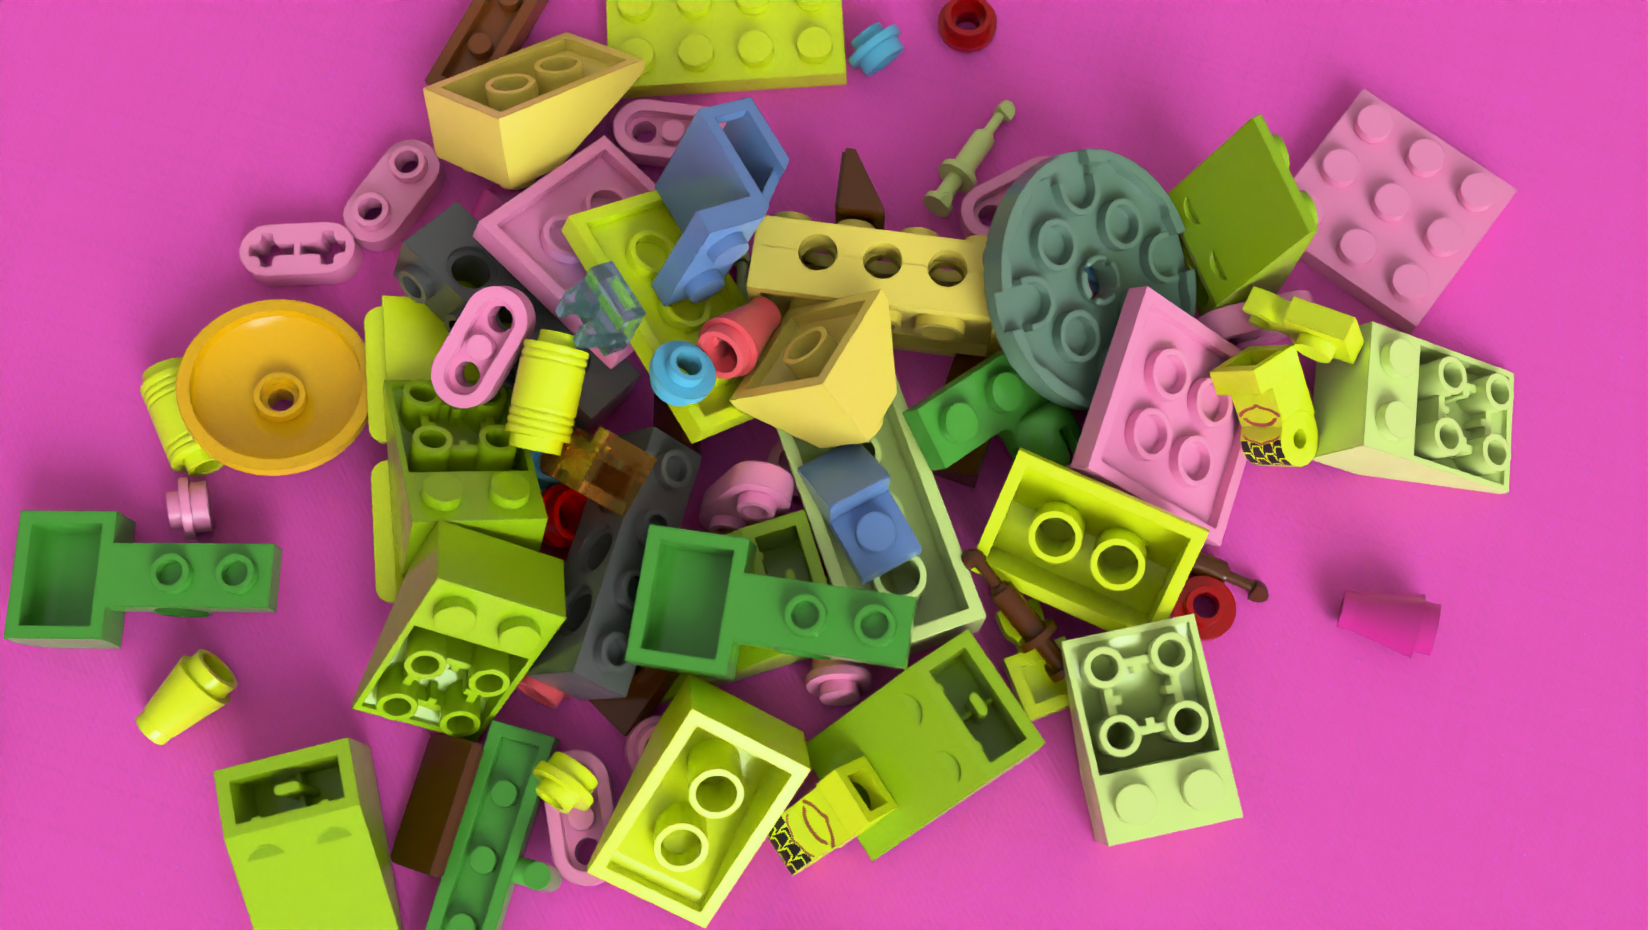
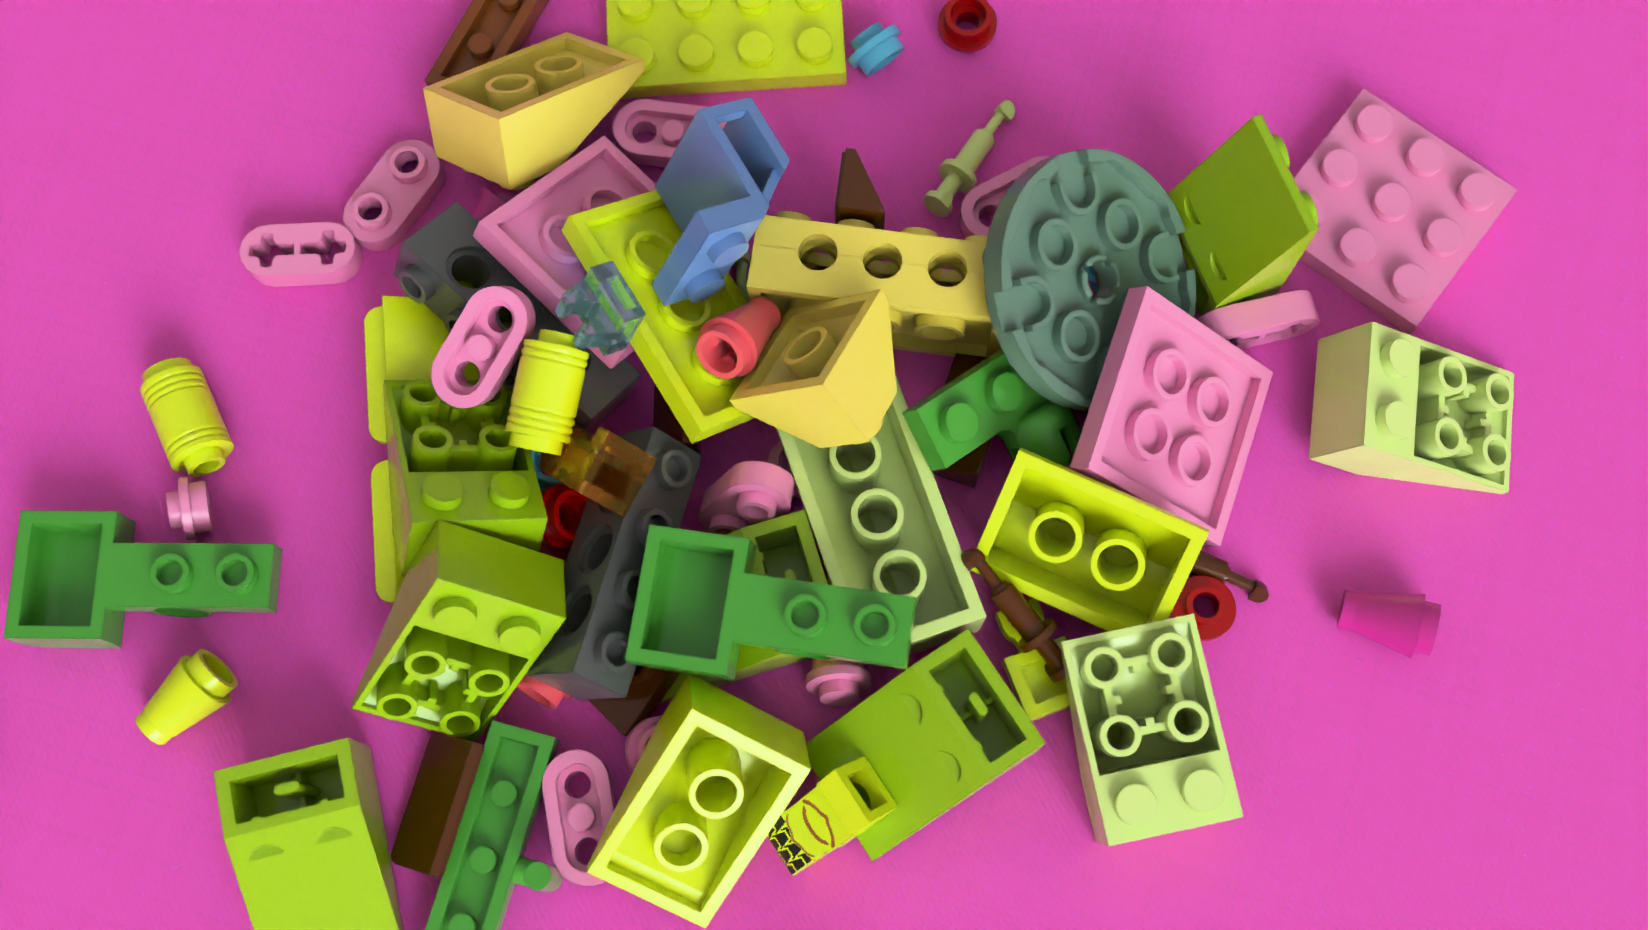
(270, 355): yellow dish -> none
(565, 783): neon yellow plate -> none
(674, 385): medium azure plate -> none
(860, 510): medium blue slope -> none
(1270, 405): neon yellow leg -> none
(1314, 329): neon yellow plate -> none

